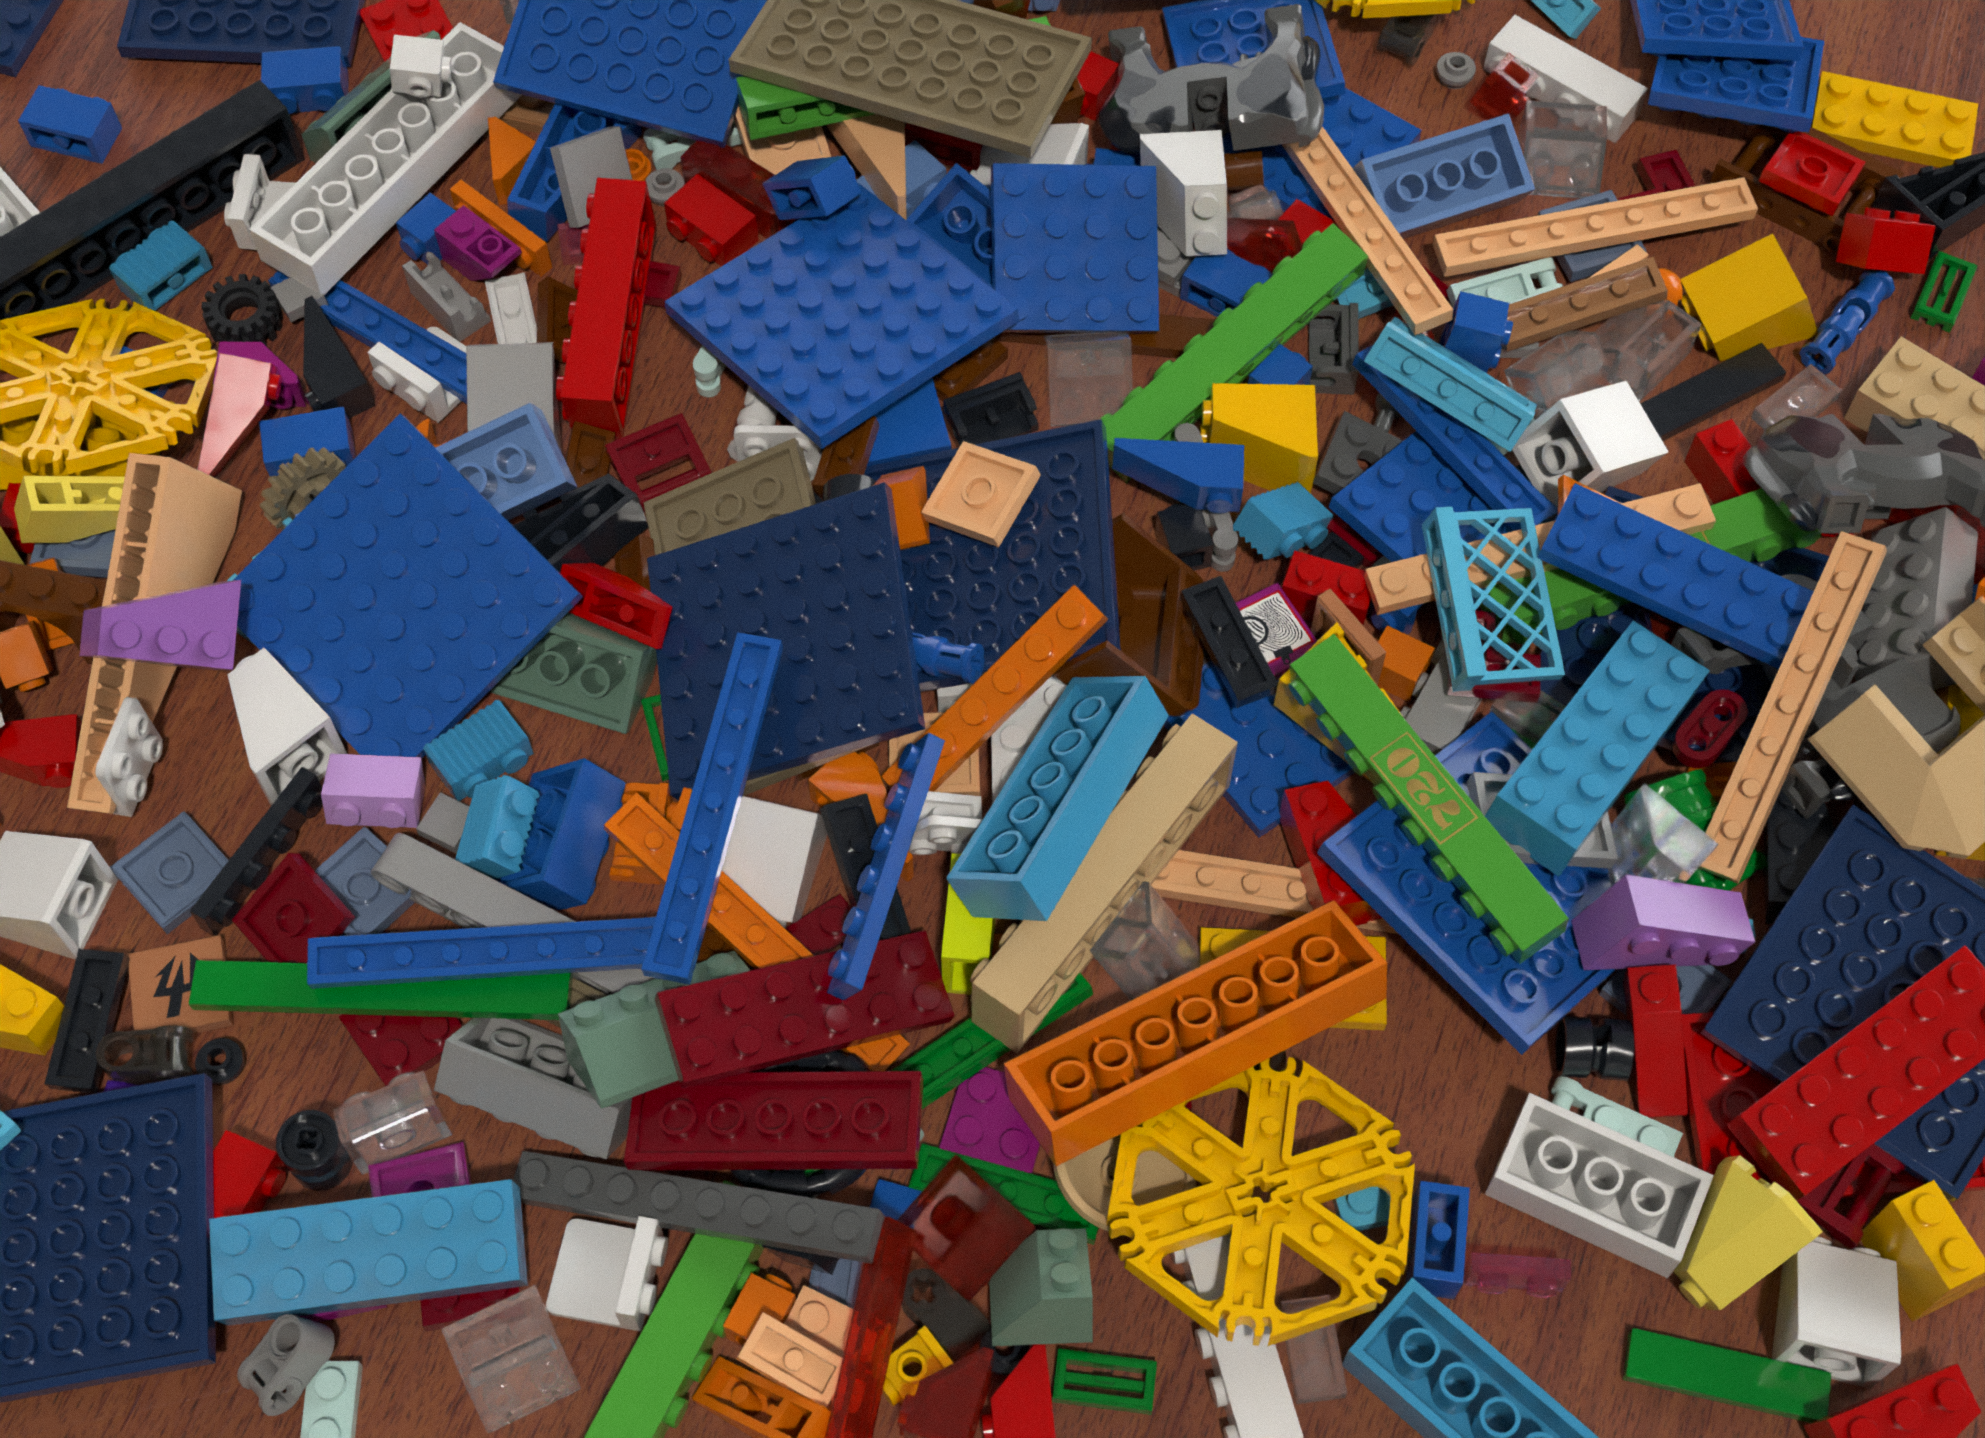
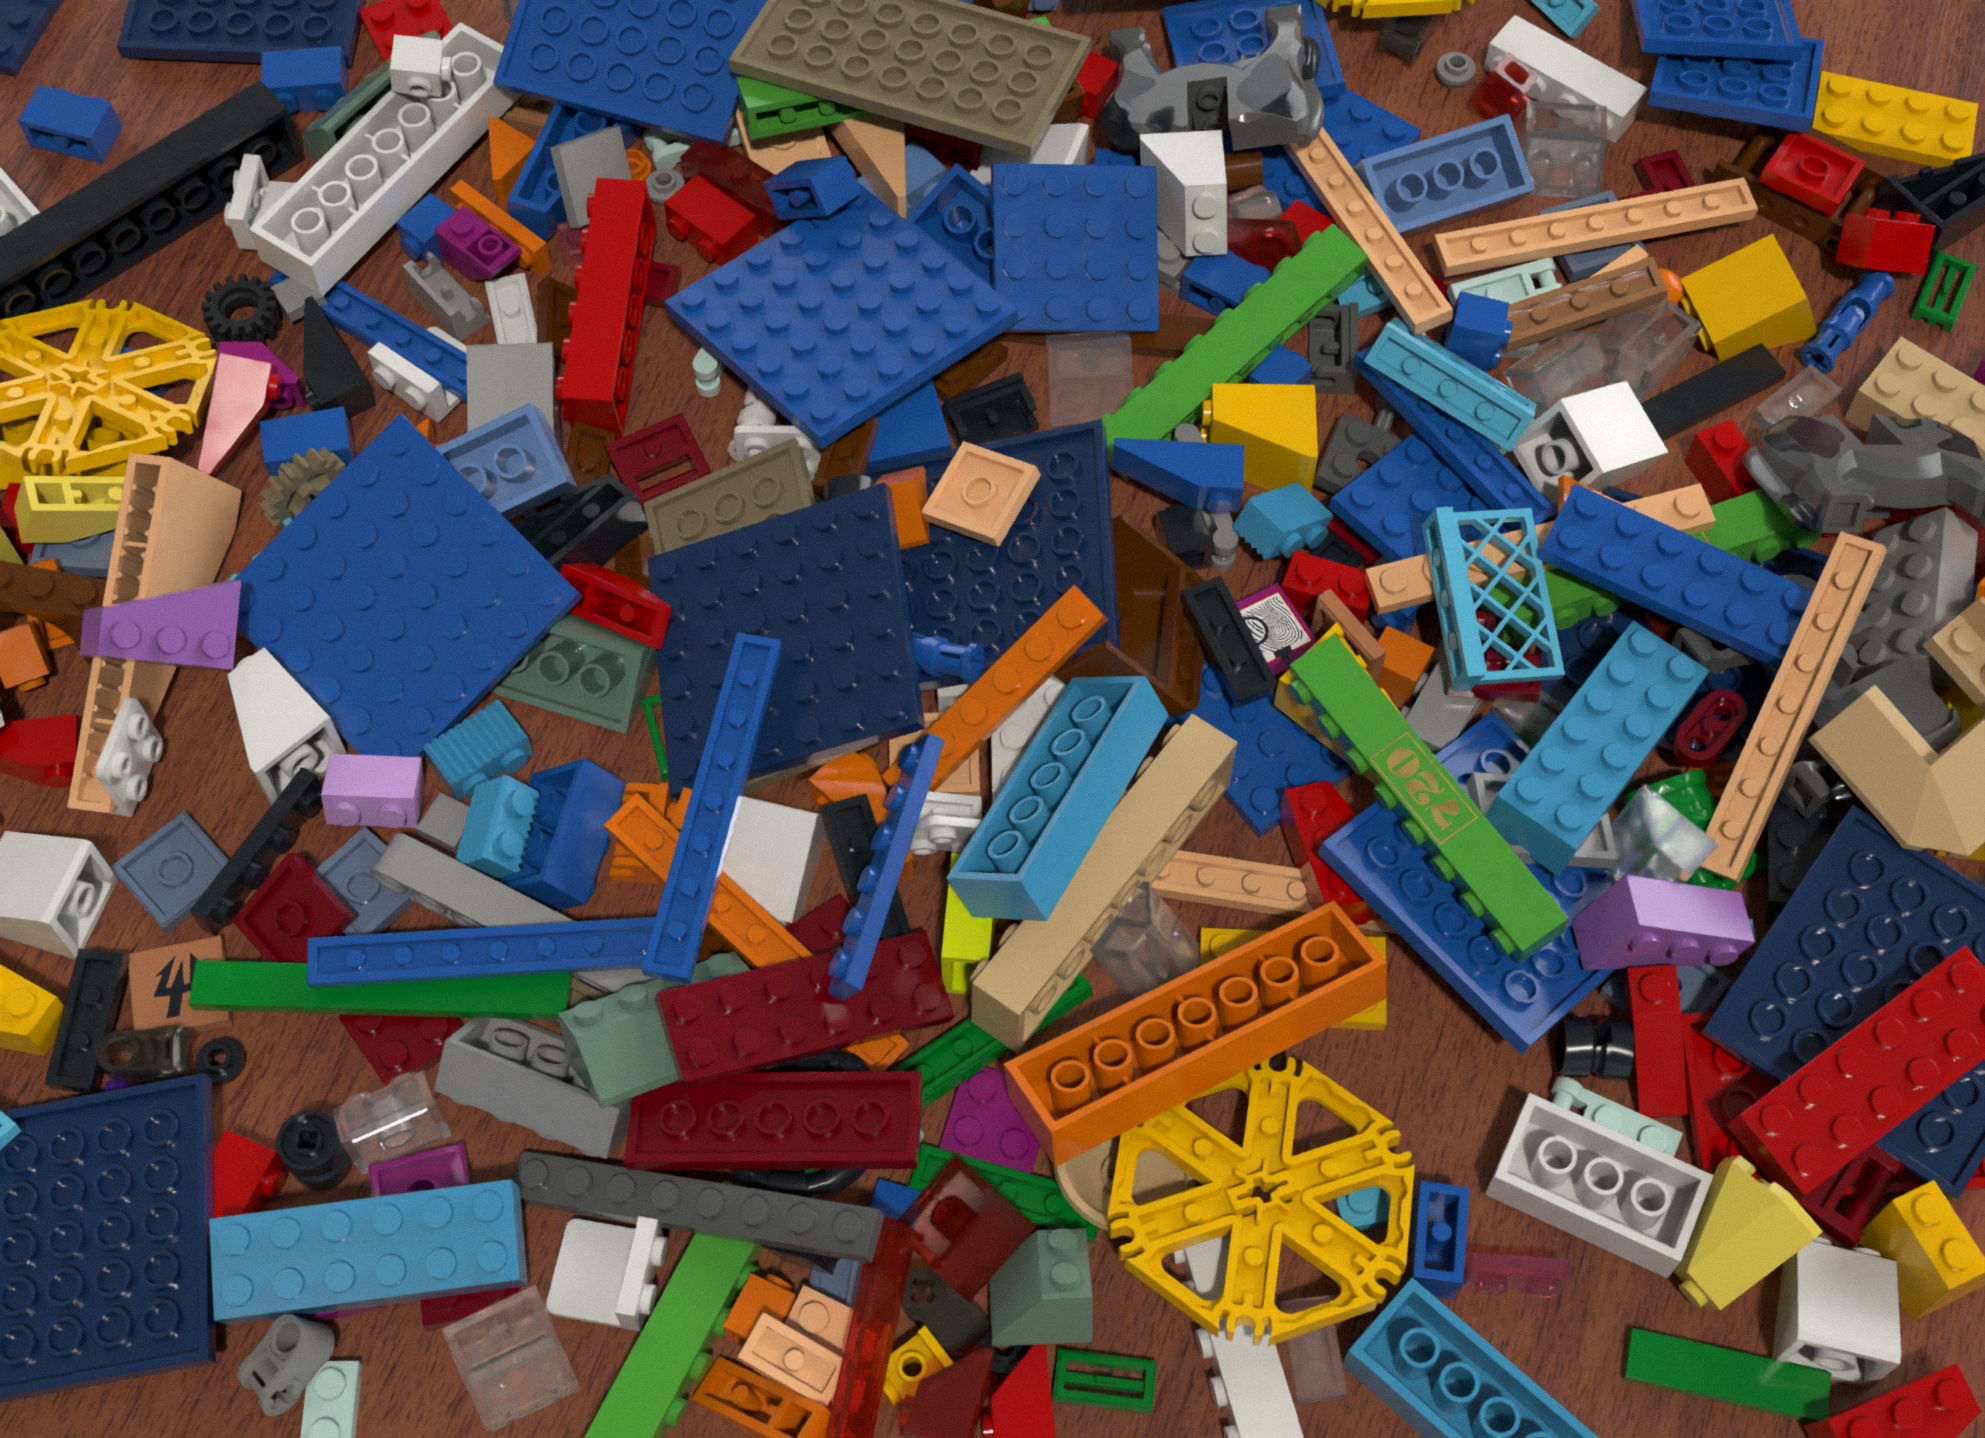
(160, 266): dark azure brick -> none

